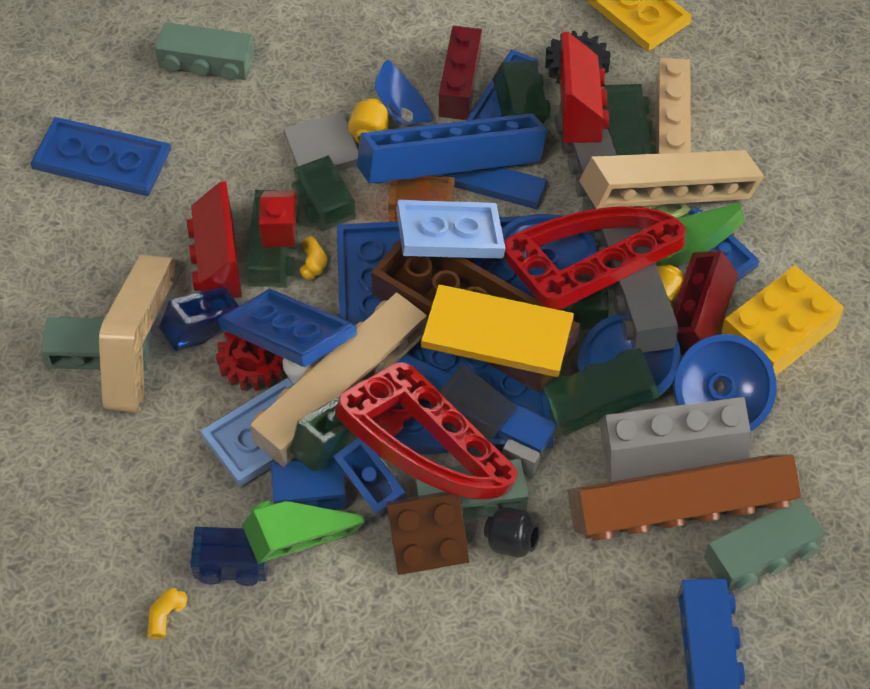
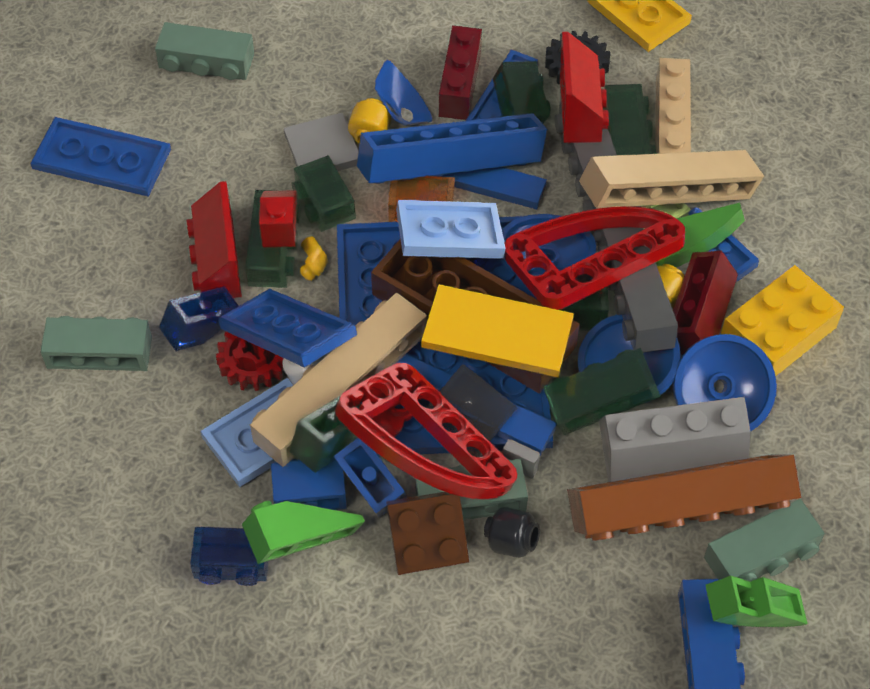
(127, 329): tan beam -> none
(159, 610): yellow arm -> none
(755, 603): none -> bright green slope

